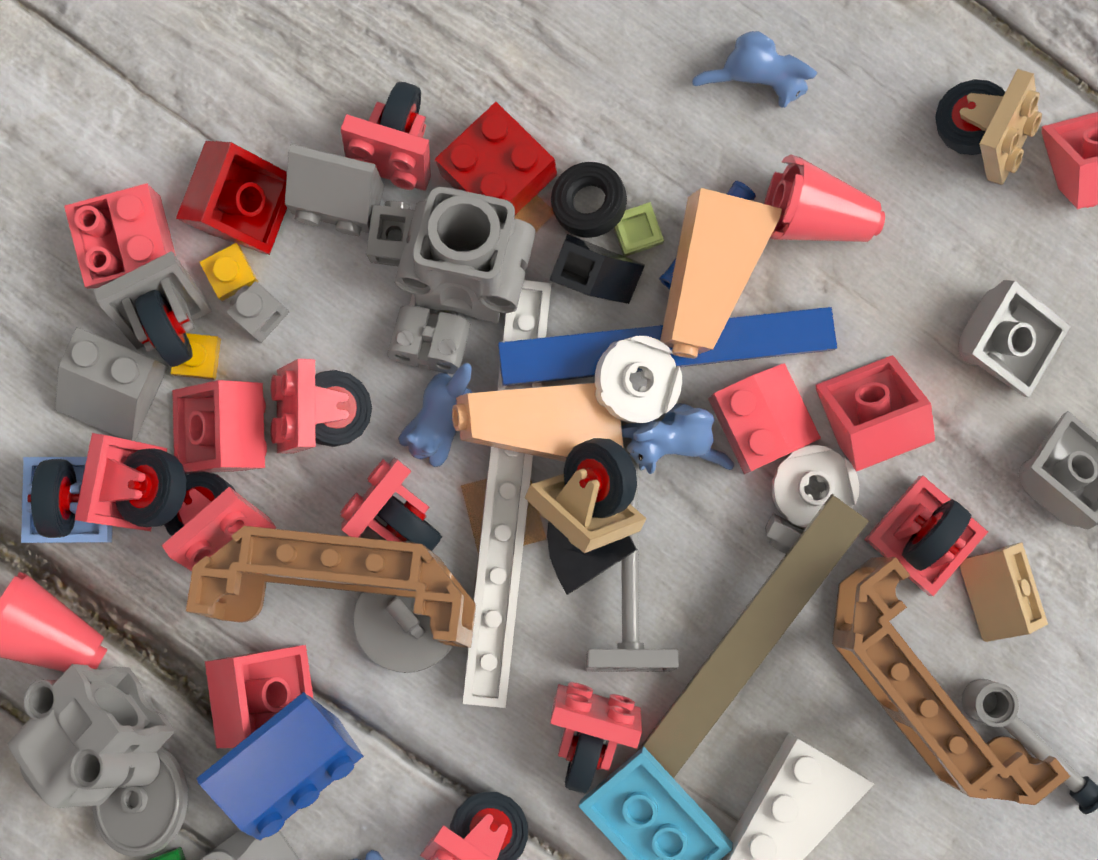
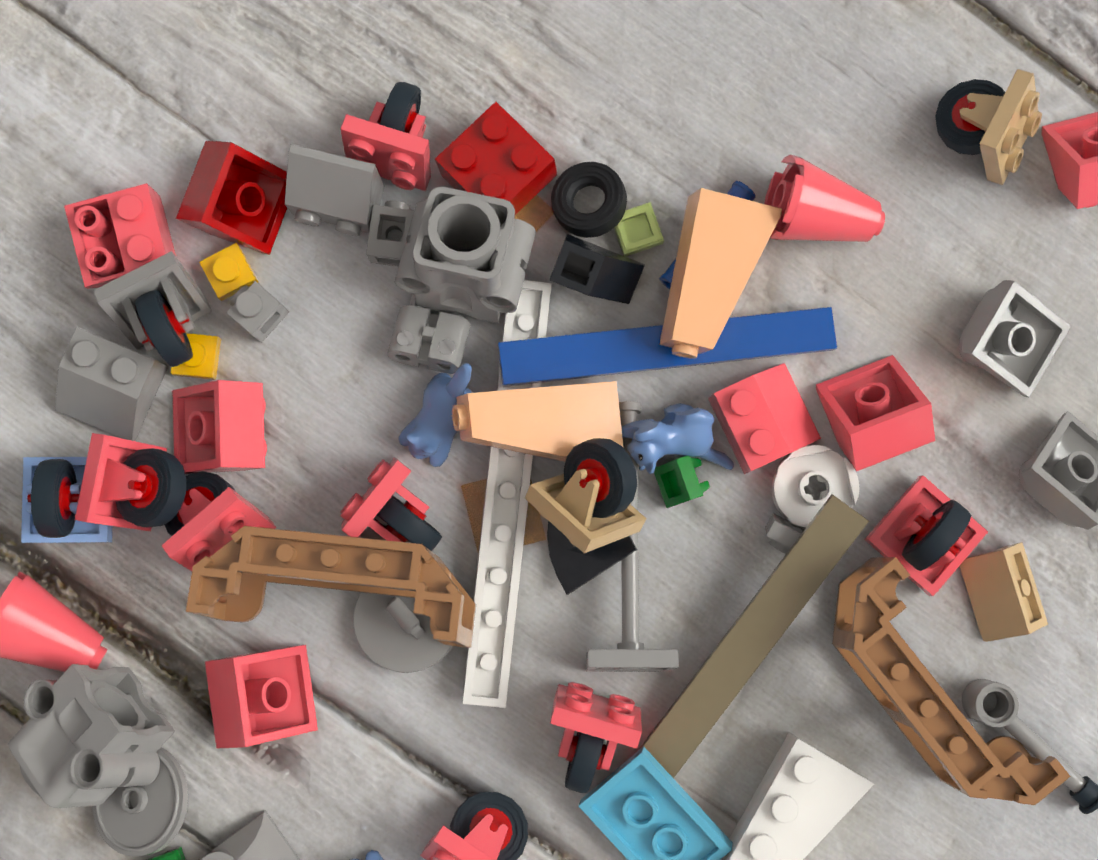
(281, 767): slope -> none
(317, 408): coral plate -> none
(659, 368): white plate -> none
(679, 481): none -> green tile
(759, 63): medium blue animal -> none

